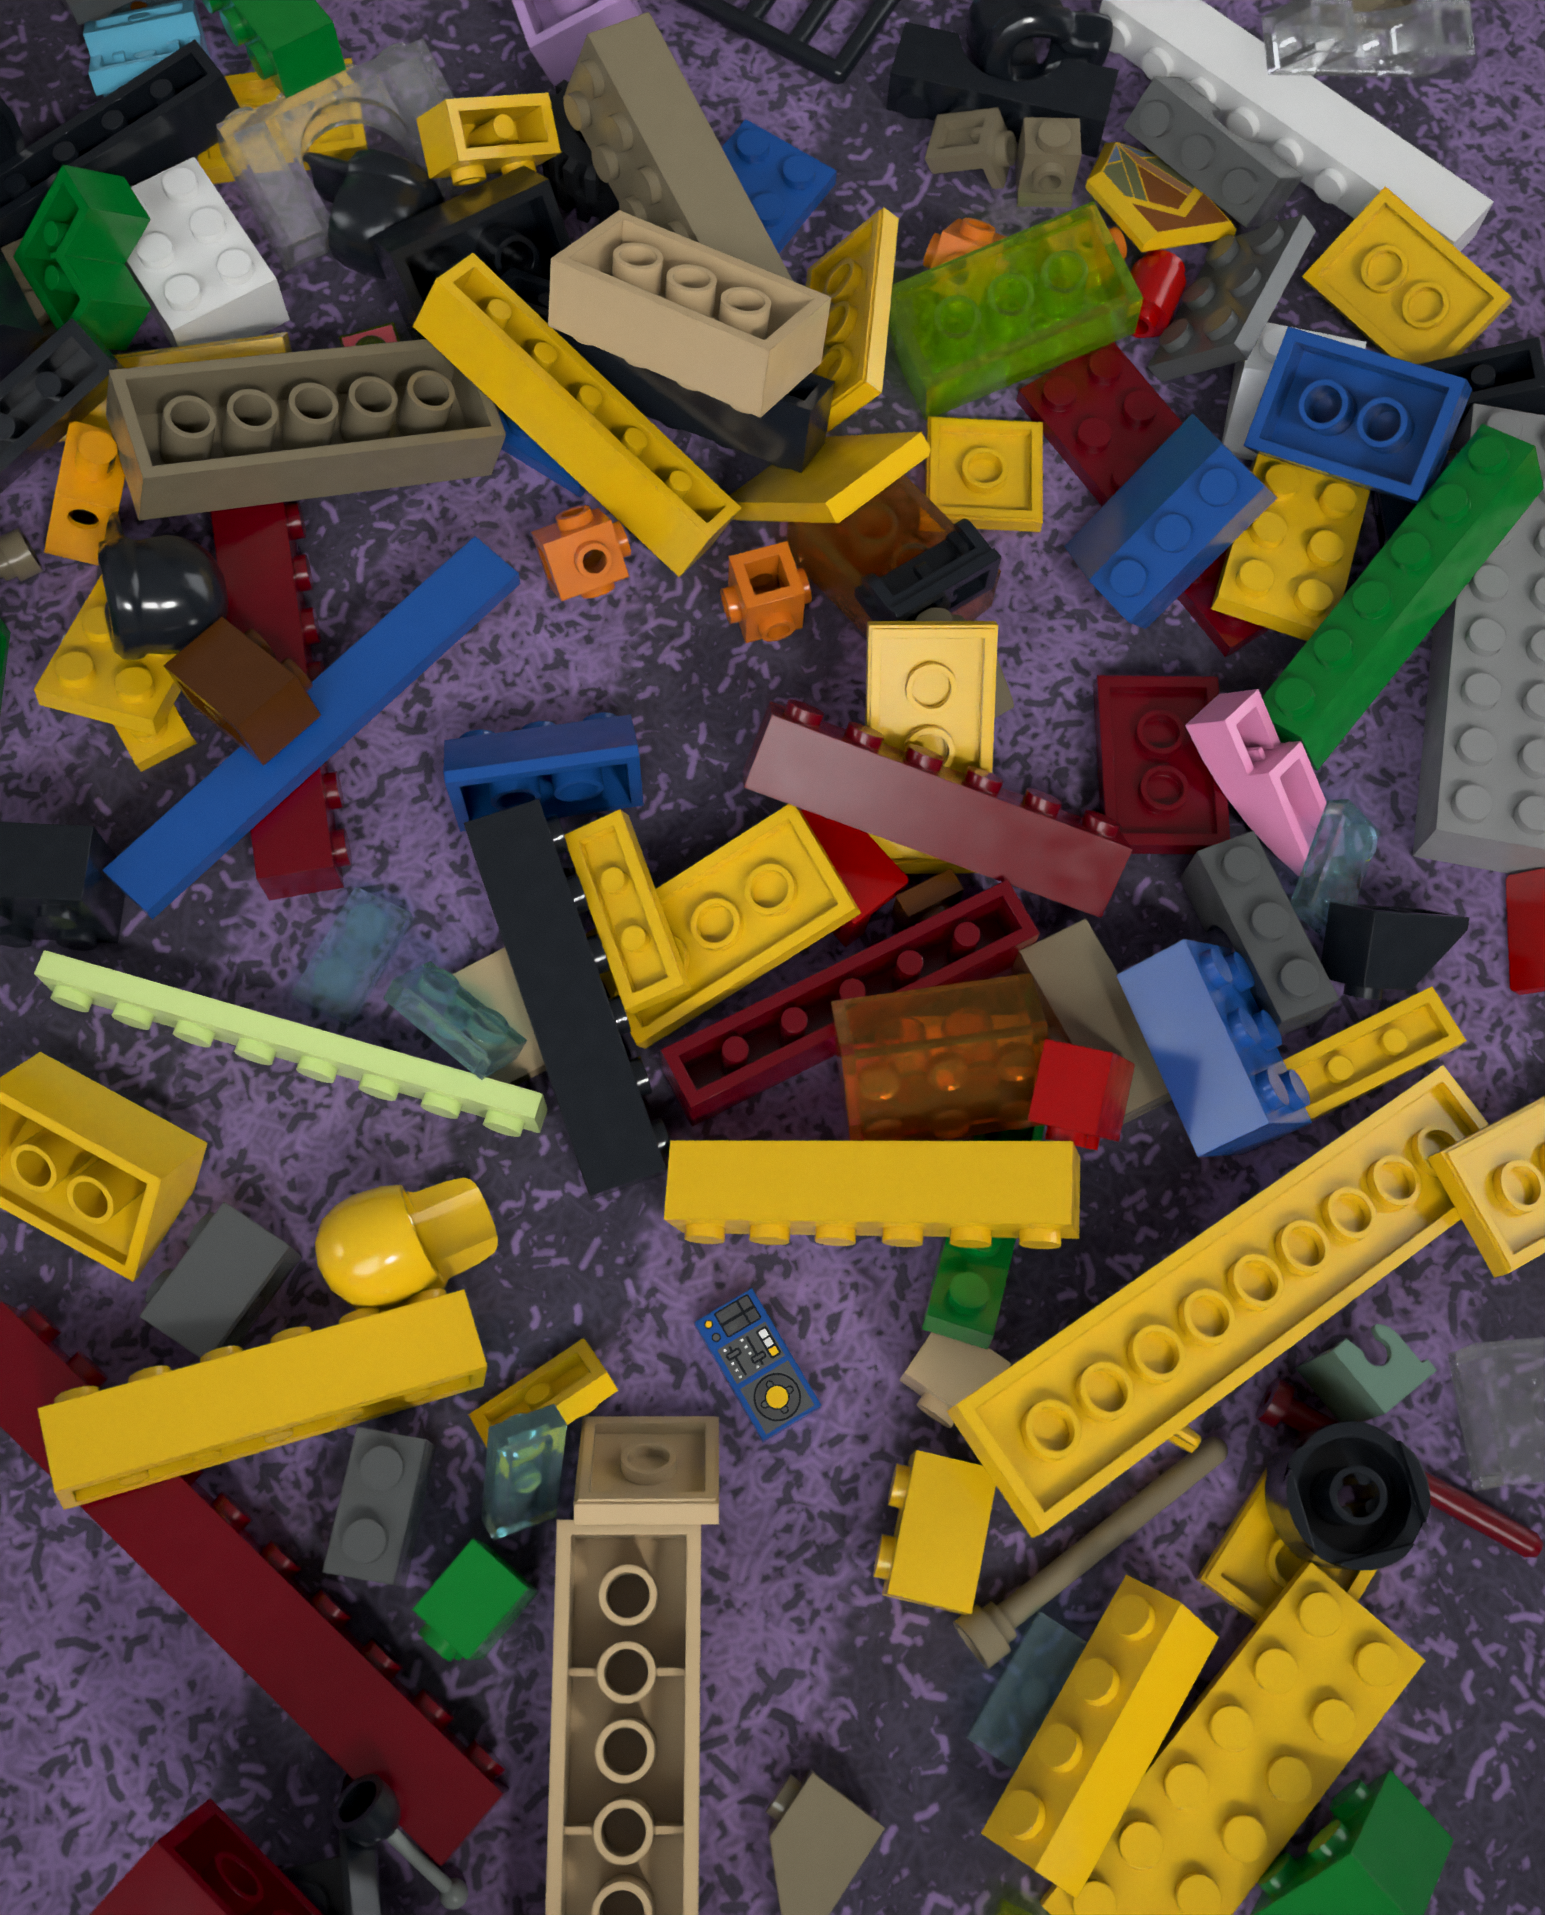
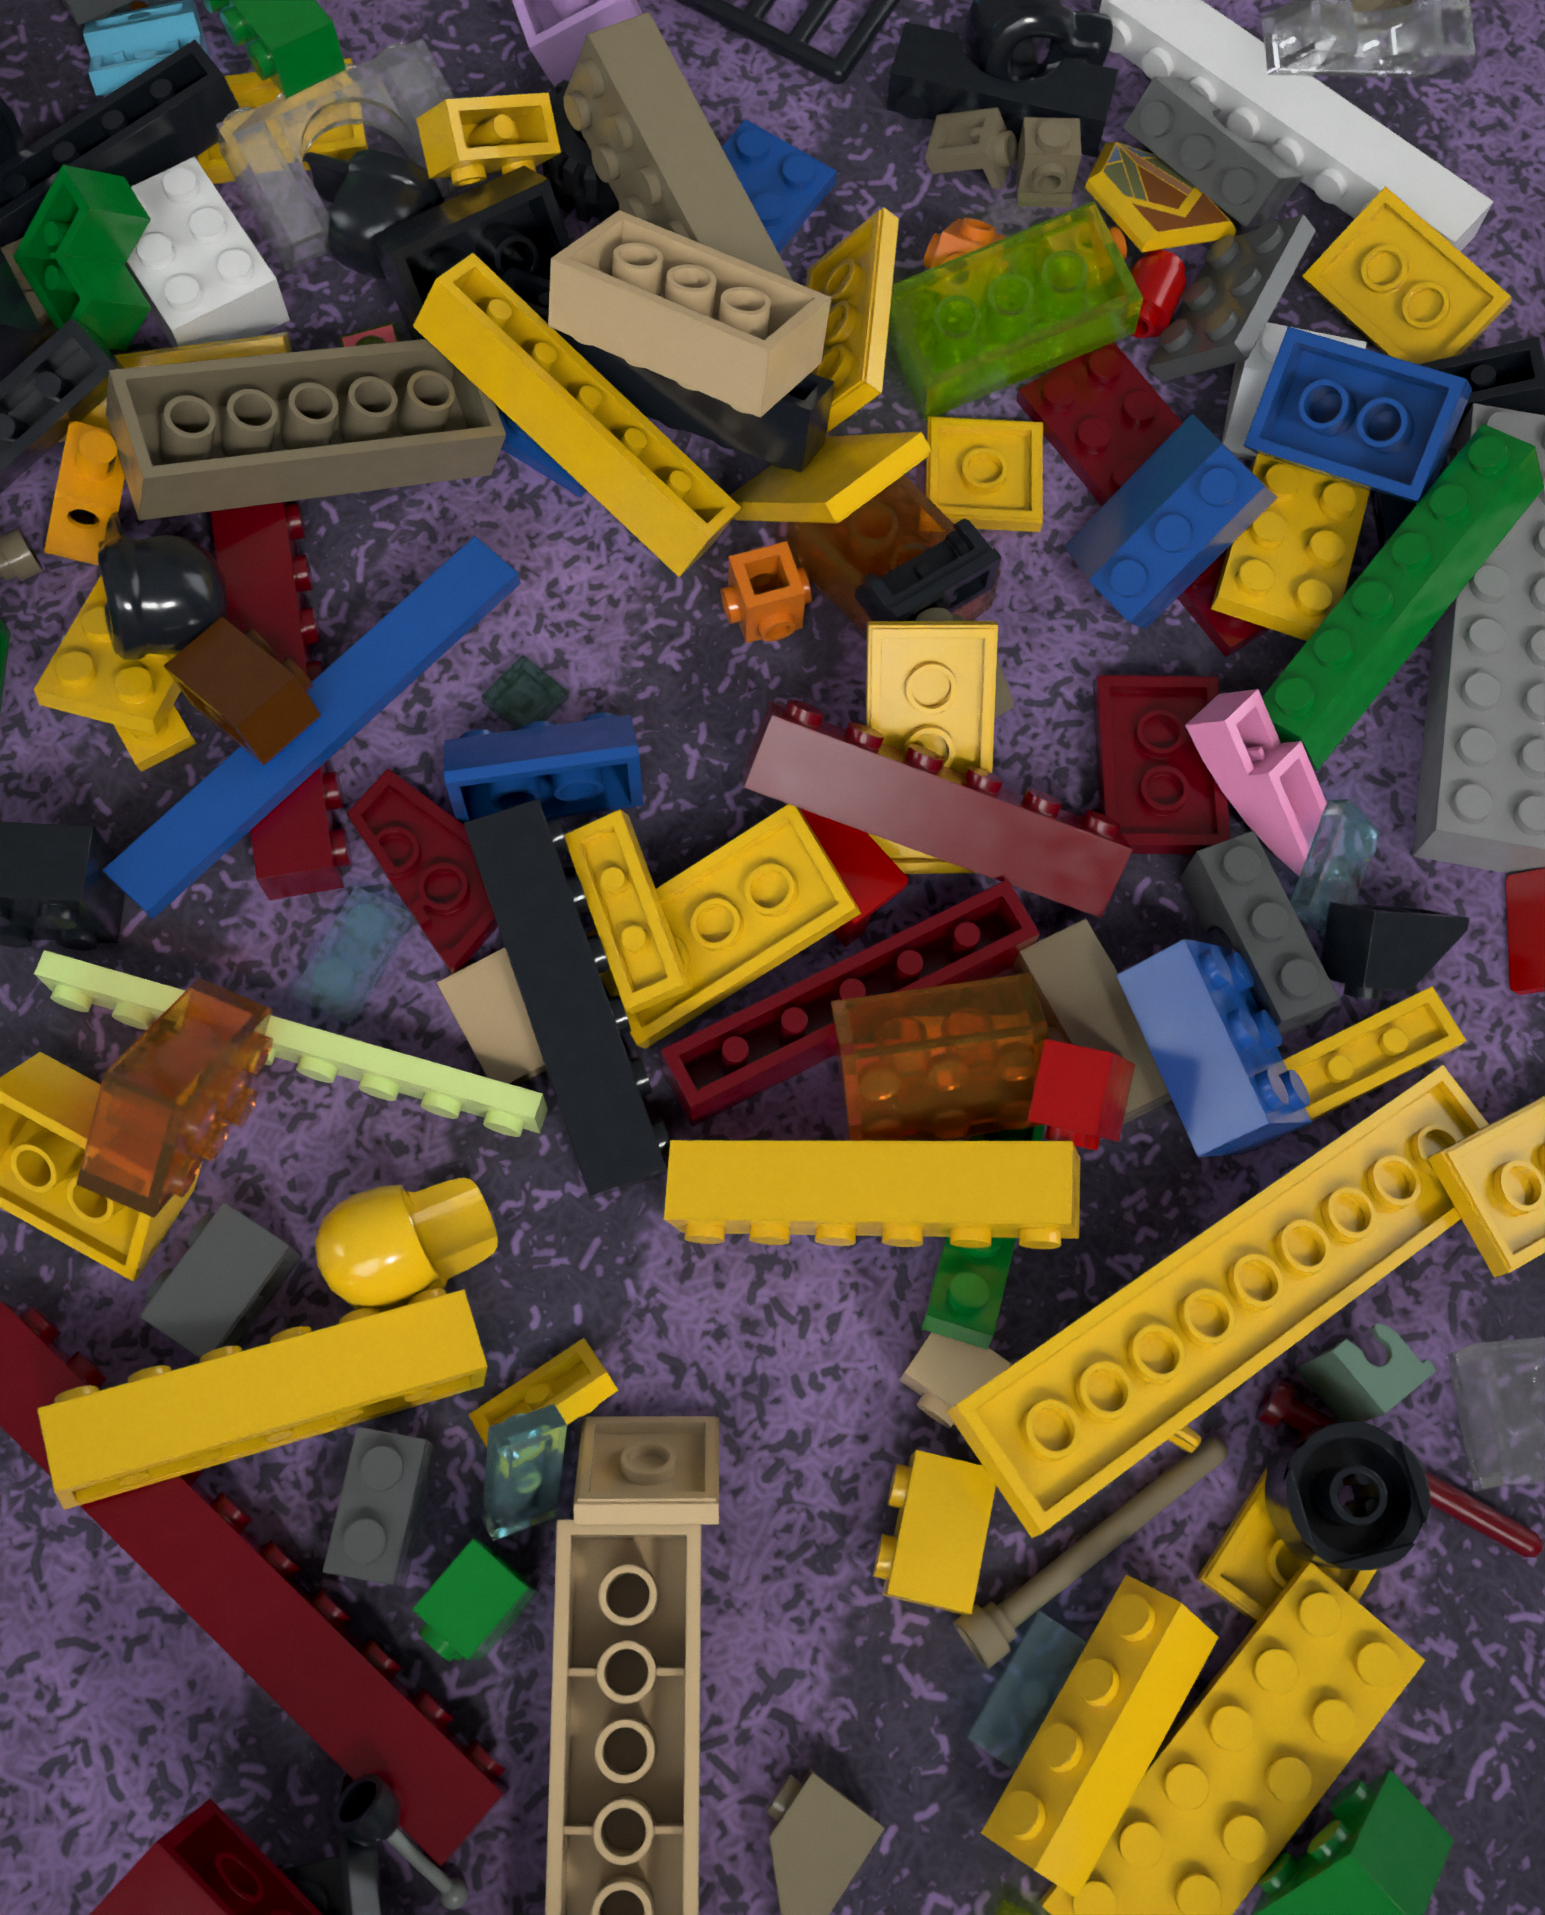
(175, 1097): none -> clear orange brick
(428, 865): none -> dark red wing
(455, 1019): clear light blue plate -> none
(524, 695): none -> tile
(582, 553): orange brick -> none
(757, 1365): tile -> none
(926, 899): reddish brown plate -> none

